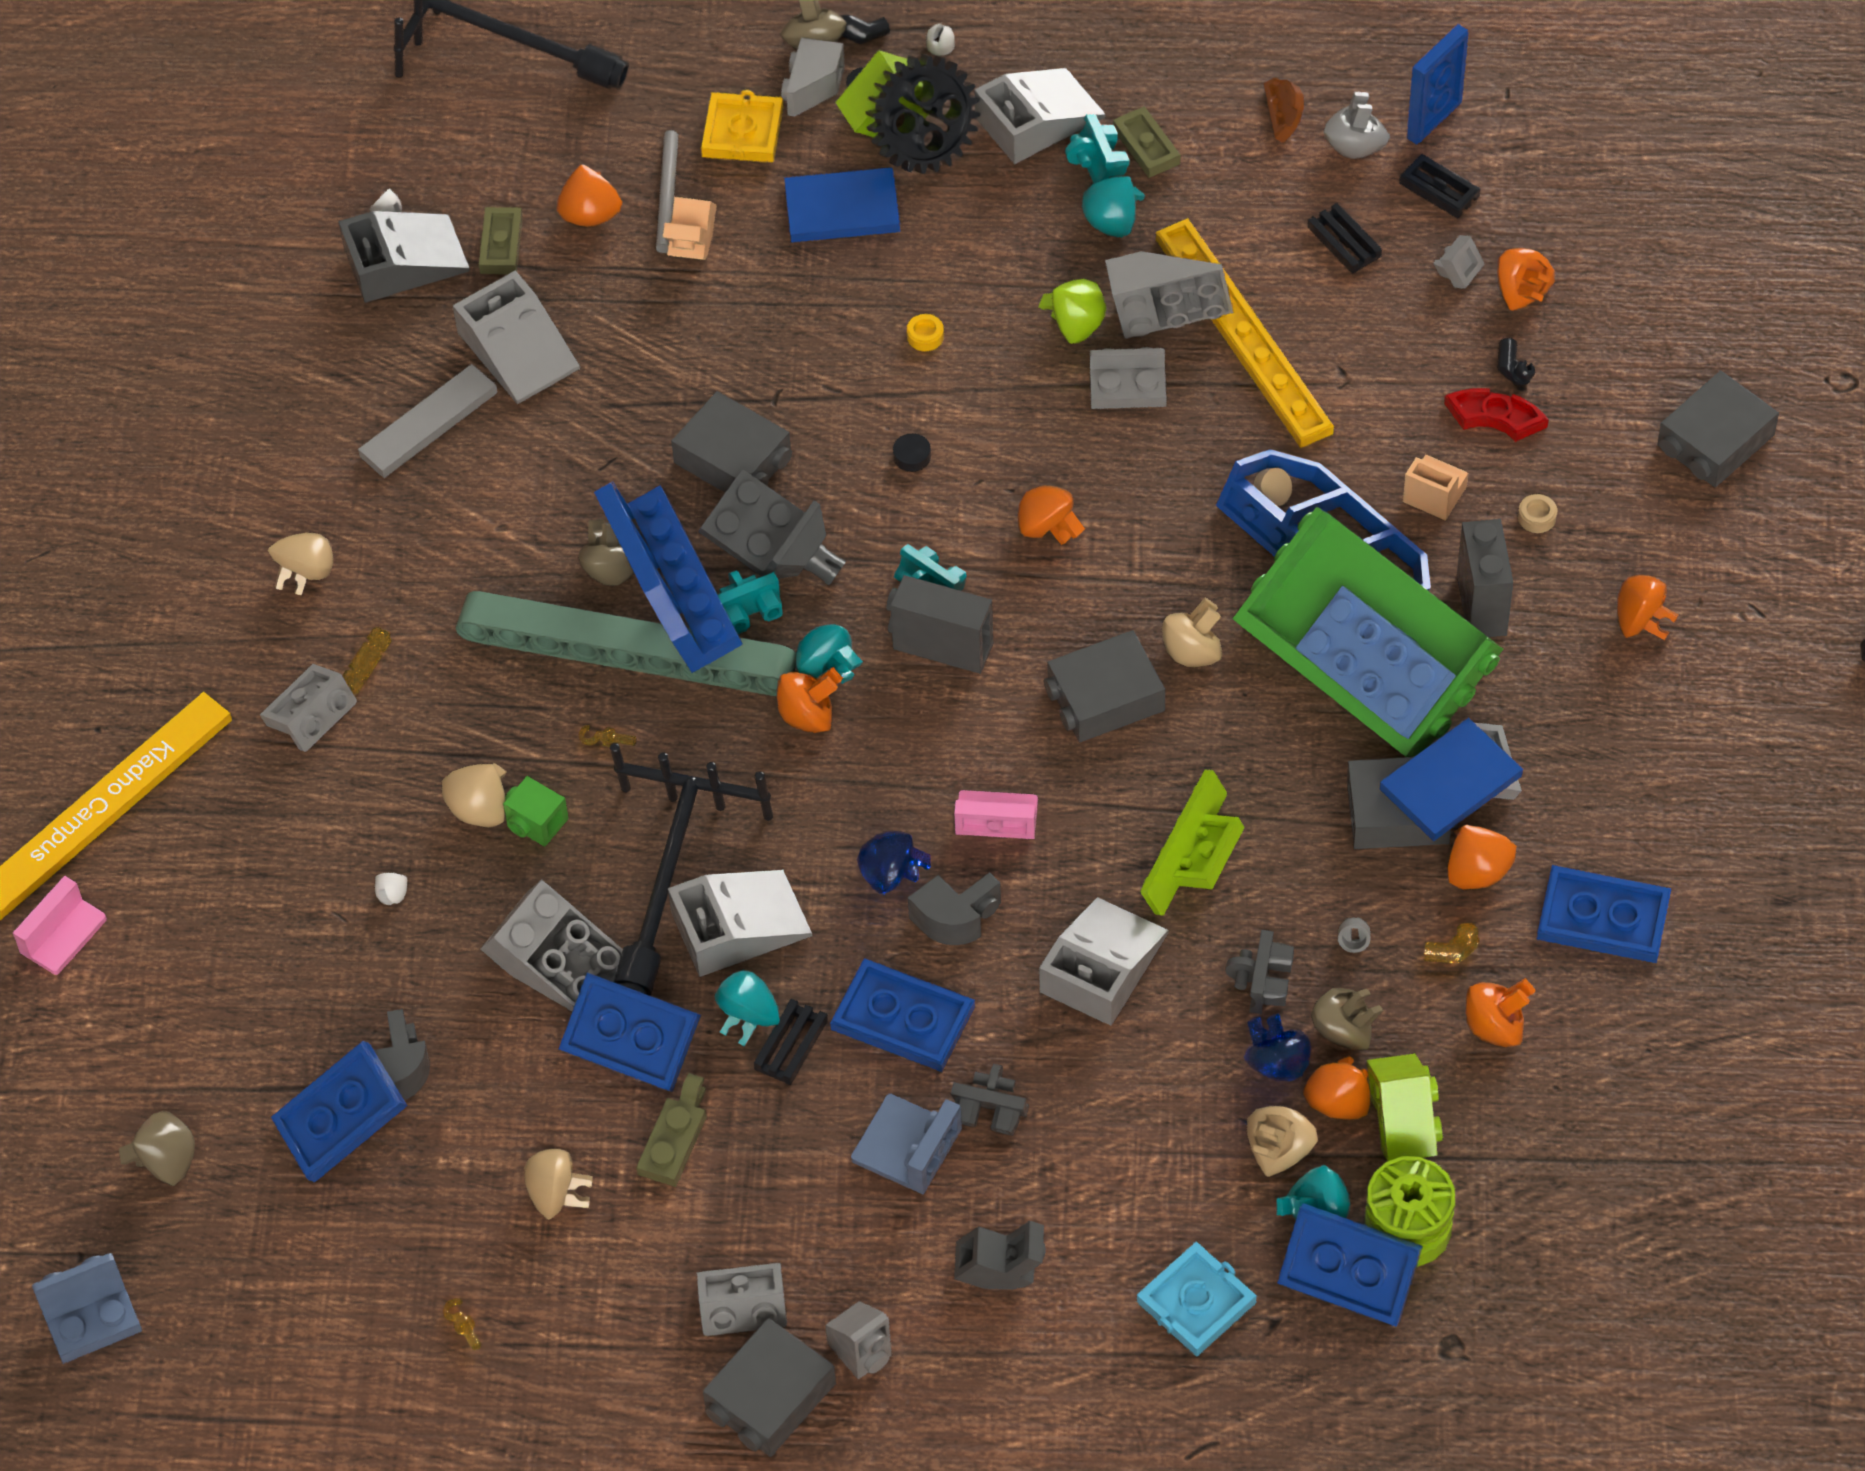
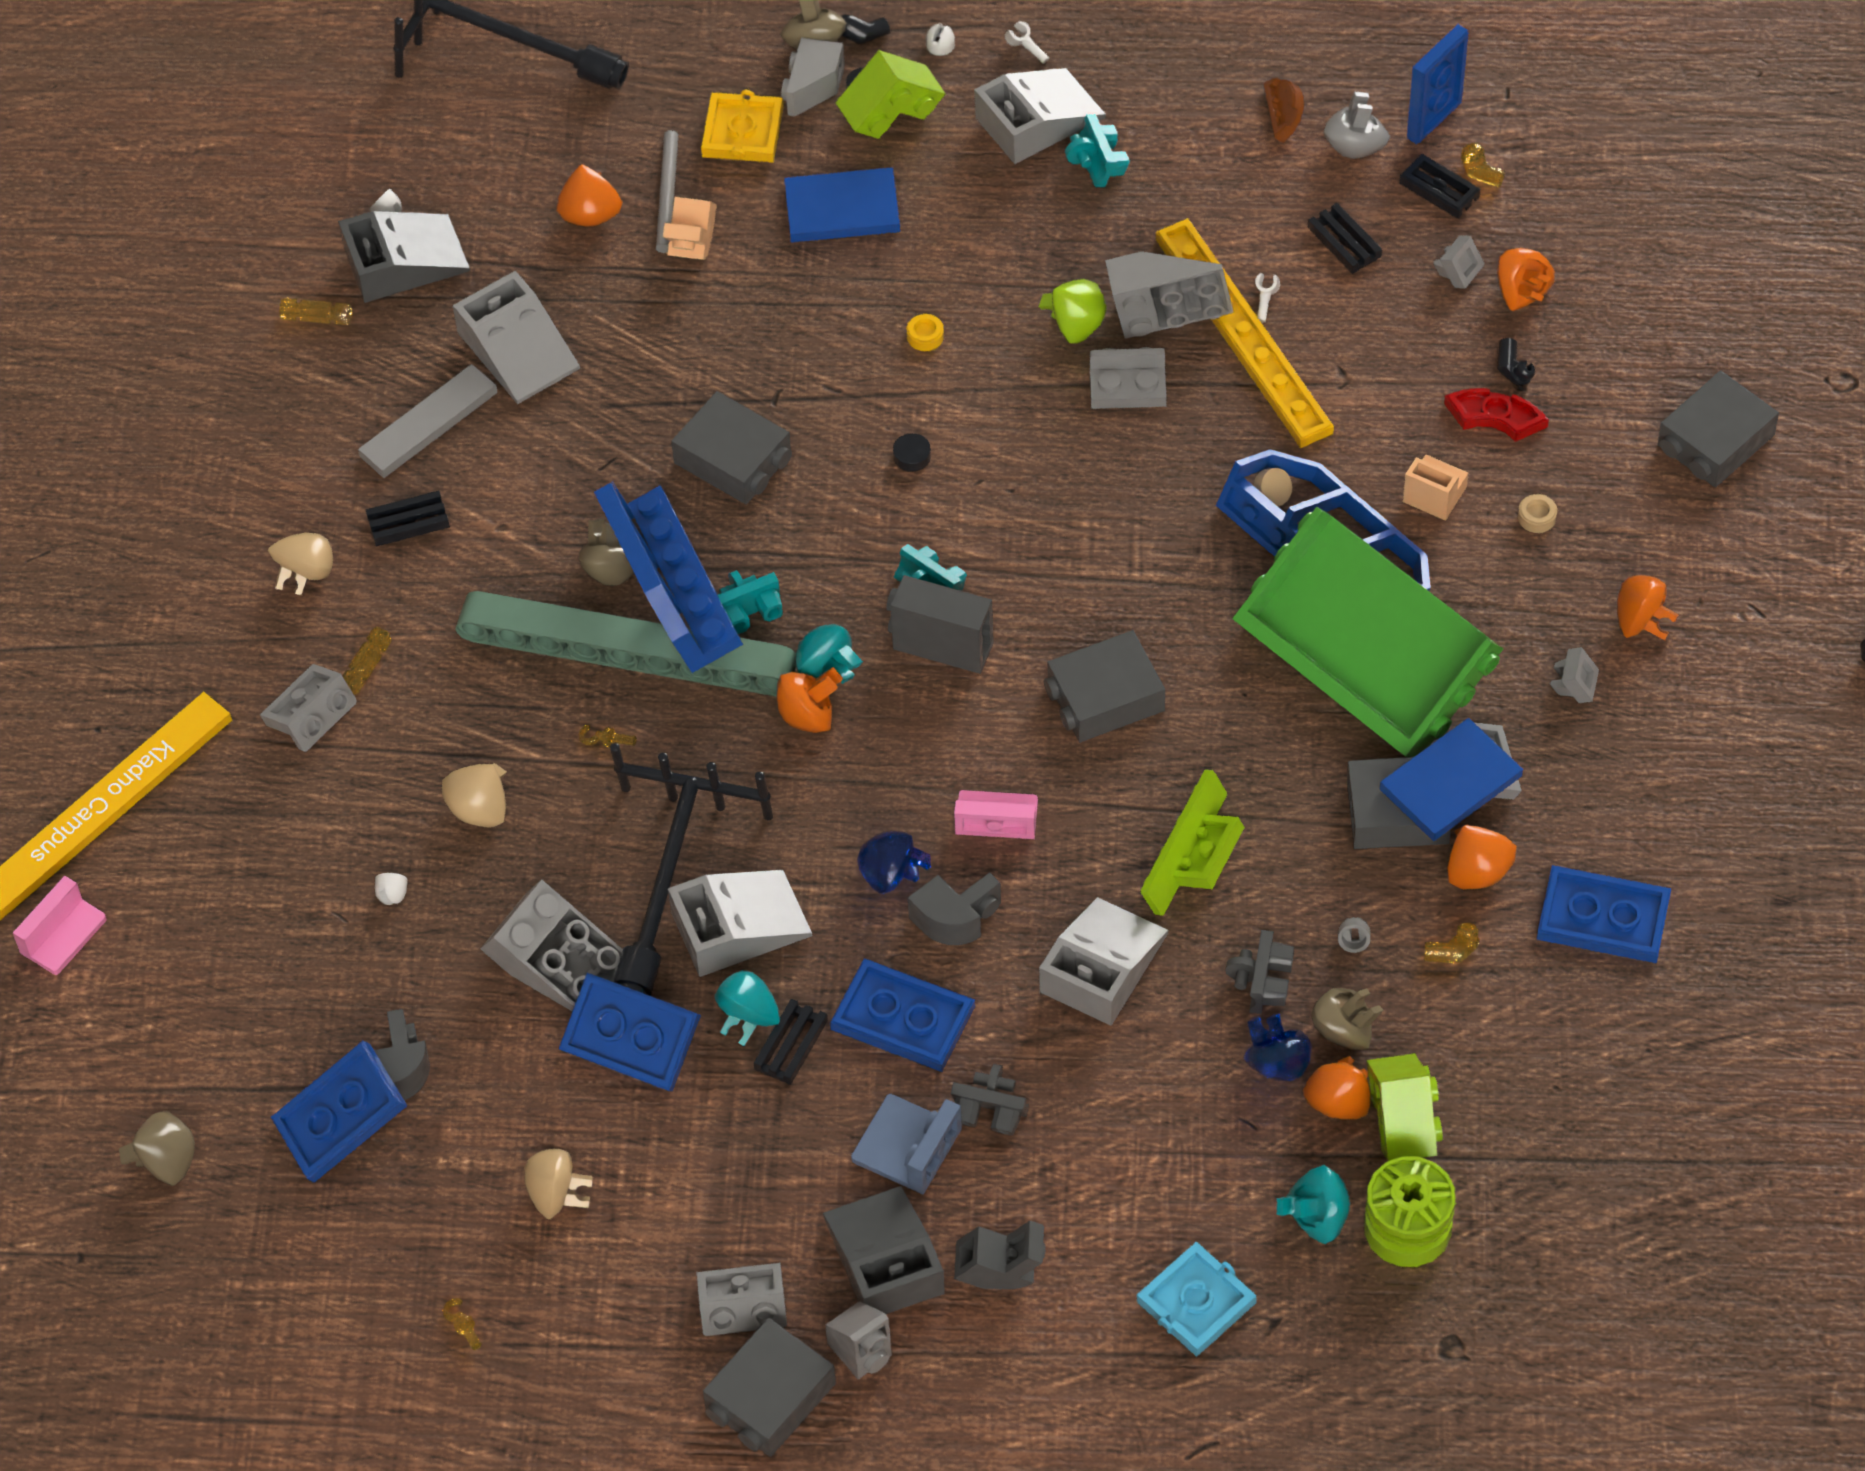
(86, 1307): sand blue bracket -> none
(315, 311): none -> clear yellow axle
(406, 513): none -> black tile
(500, 240): olive plate -> none
(535, 811): bright green brick -> none
(674, 1134): olive plate -> none
(770, 532): dark grey plate -> none
(886, 1251): none -> dark grey slope
(906, 143): black gear -> none
(1026, 41): none -> white hand
(1048, 509): orange piece -> none
(1112, 205): teal piece -> none
(1146, 142): olive plate -> none
(1190, 638): tan piece -> none
(1265, 295): none -> white hand
(1279, 1138): tan piece -> none
(1349, 1264): blue tile -> none
(1375, 662): medium blue plate -> none
(1477, 166): none -> clear yellow arm
(1485, 576): dark grey brick -> none
(1496, 1012): orange piece -> none
(1578, 676): none -> light grey tile

